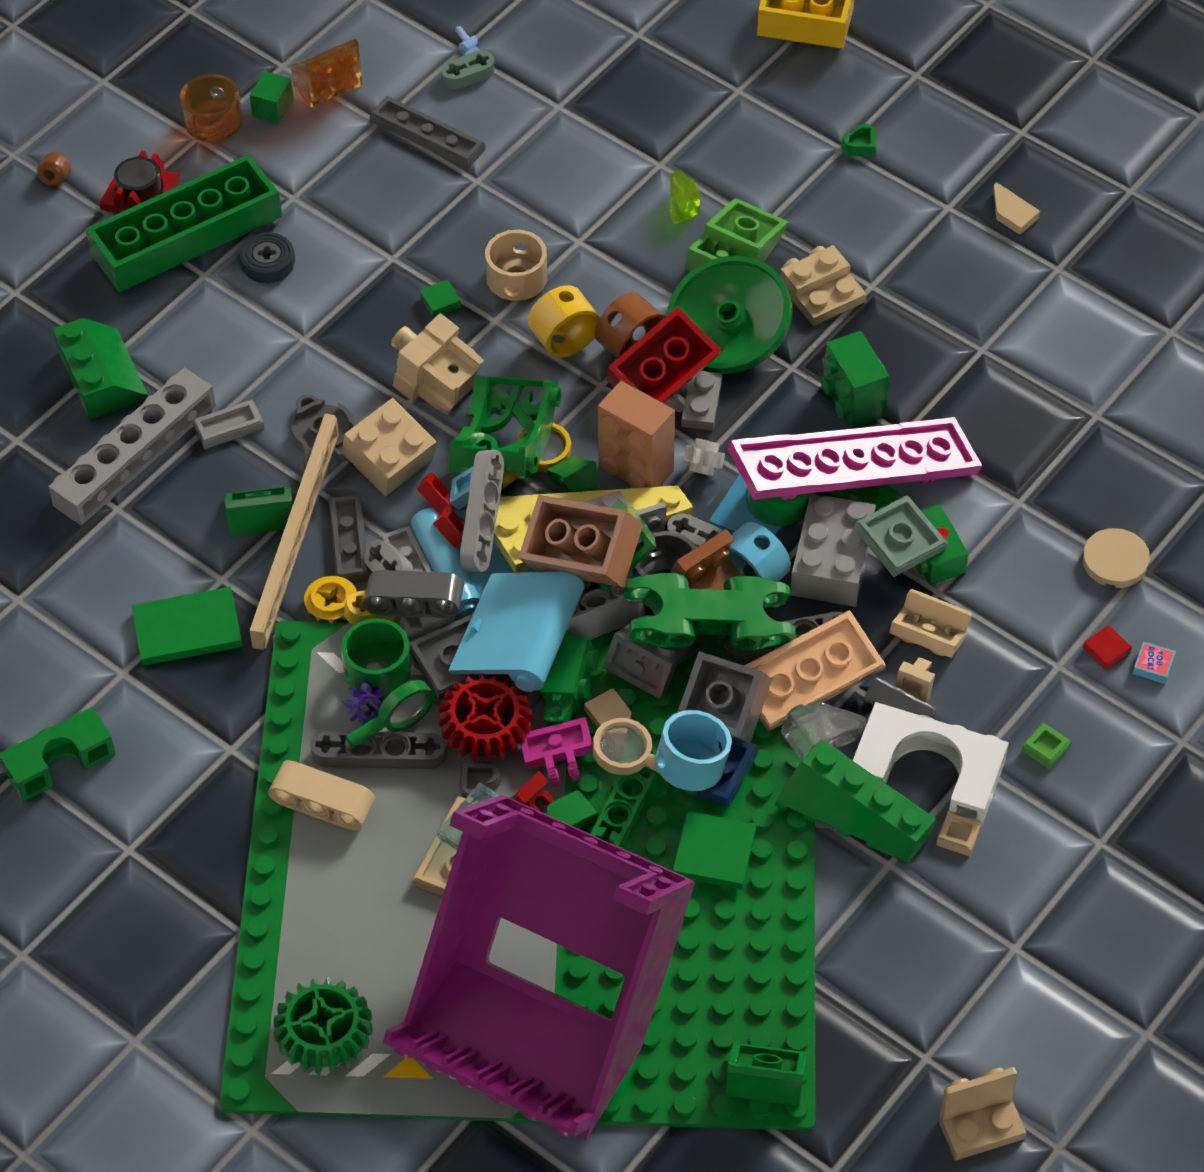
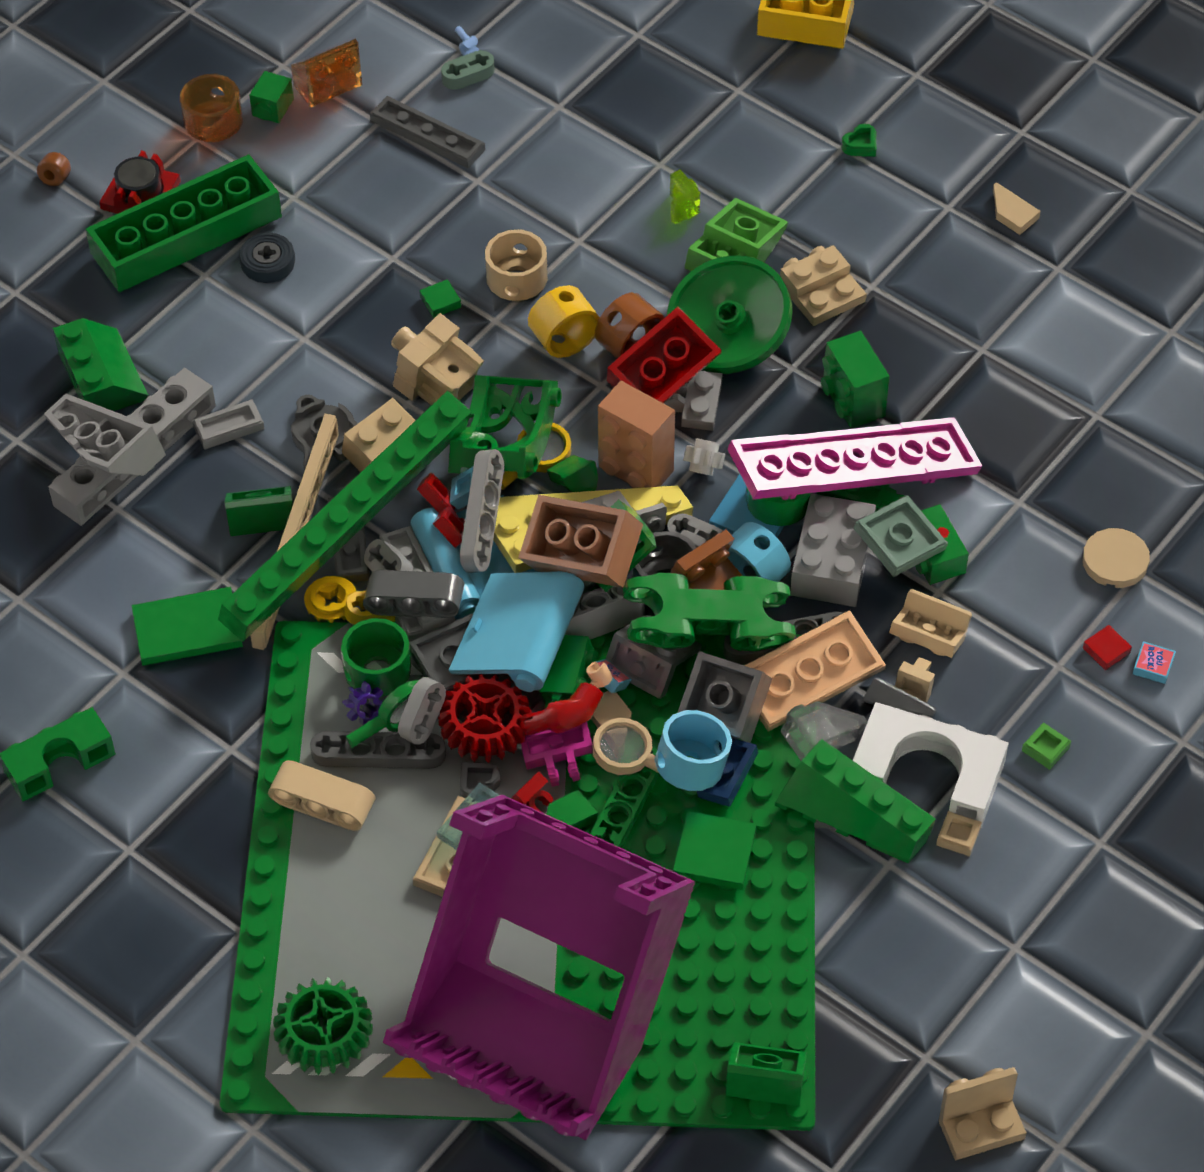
(106, 437): none -> light grey wedge
(343, 516): none -> green brick
(421, 710): none -> light grey beam
(570, 713): none -> red arm
(619, 679): none -> tile

